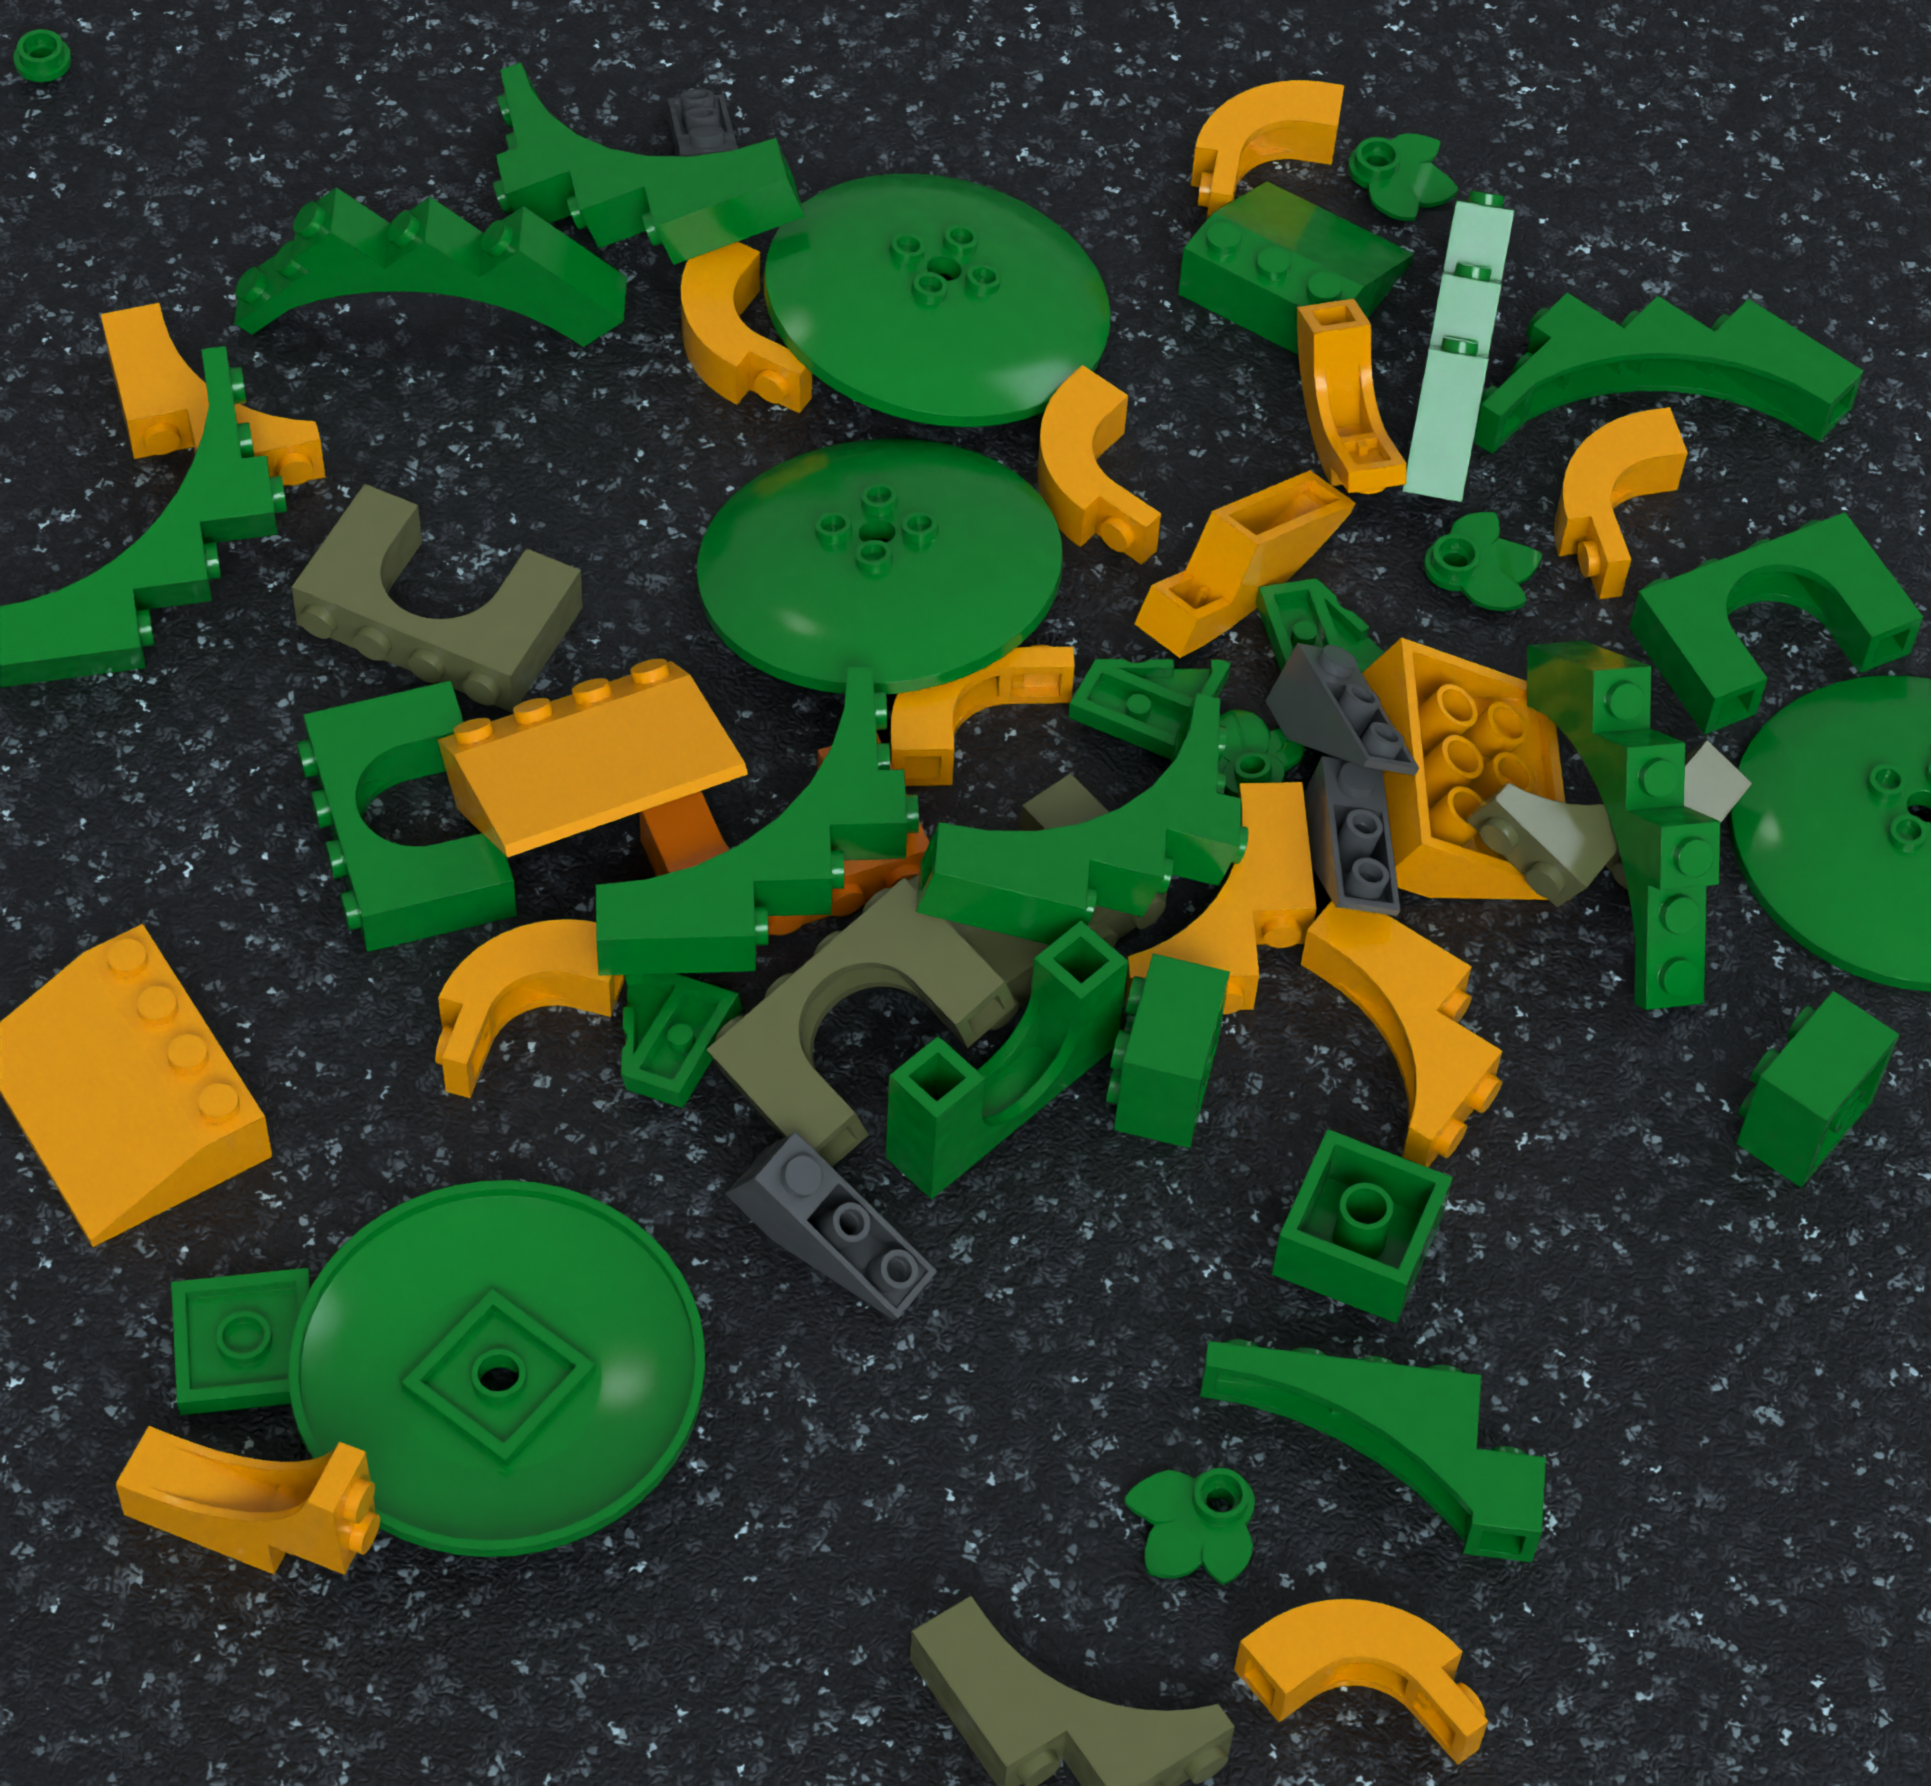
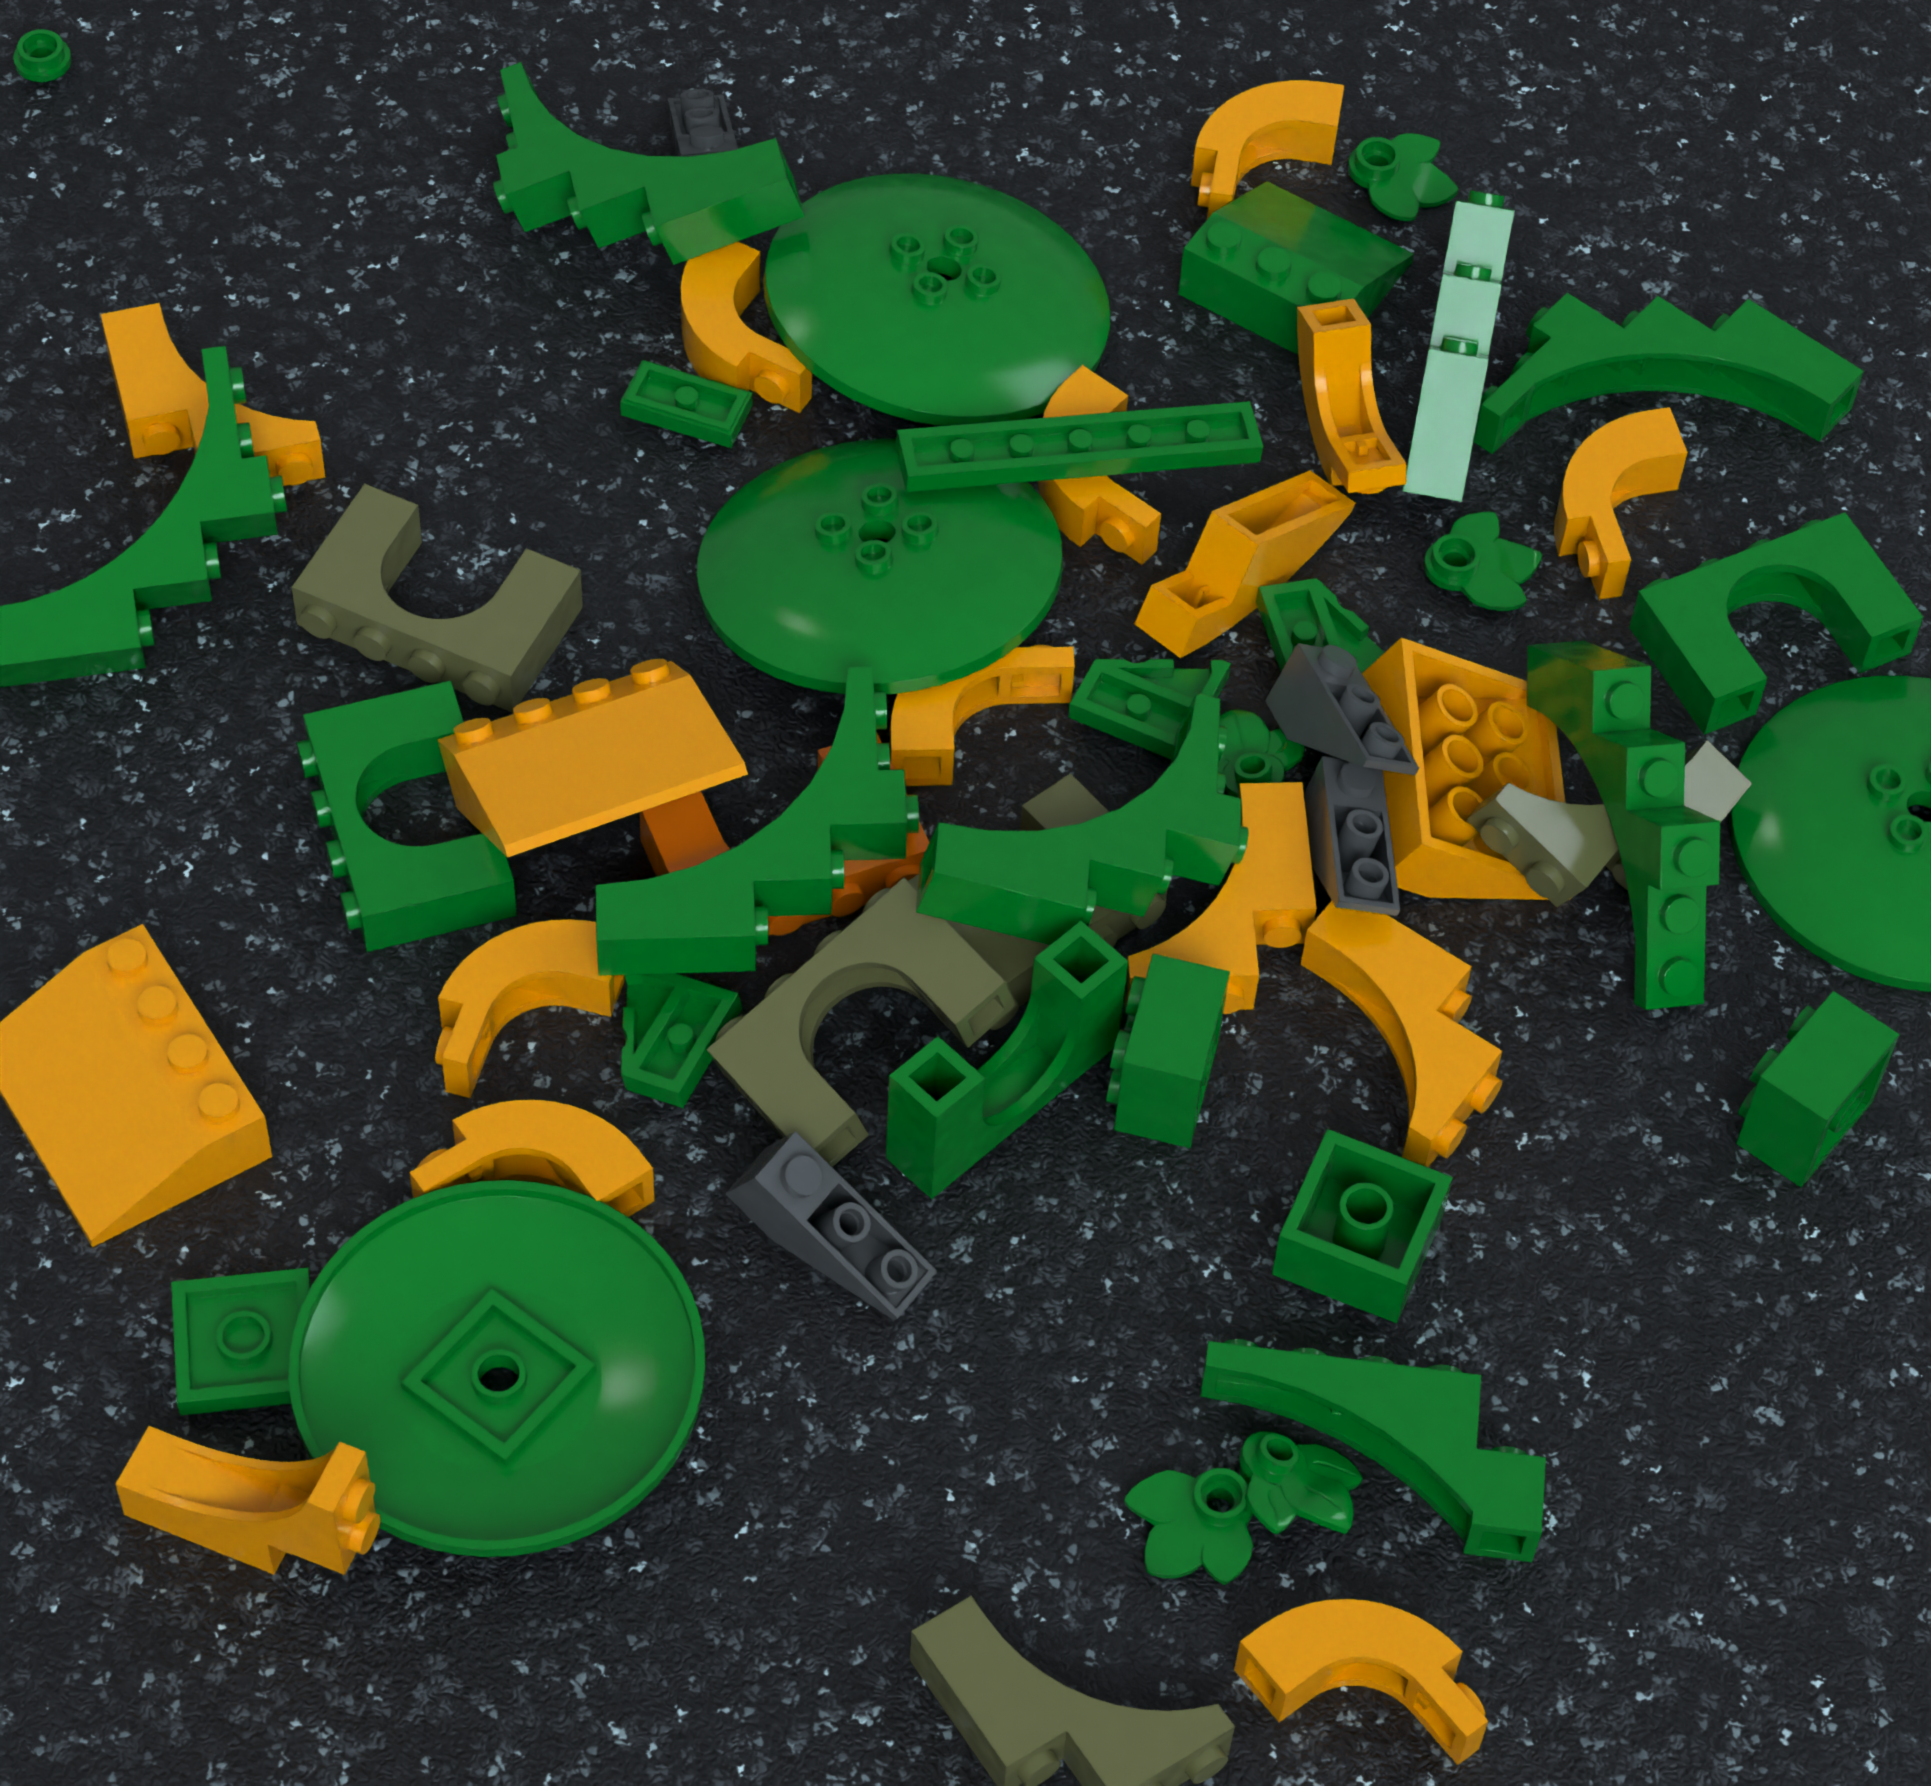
(430, 249): green arch -> none
(541, 1145): none -> light orange arch
(686, 403): none -> green plate
(1078, 446): none -> green plate
(1297, 1481): none -> green plate

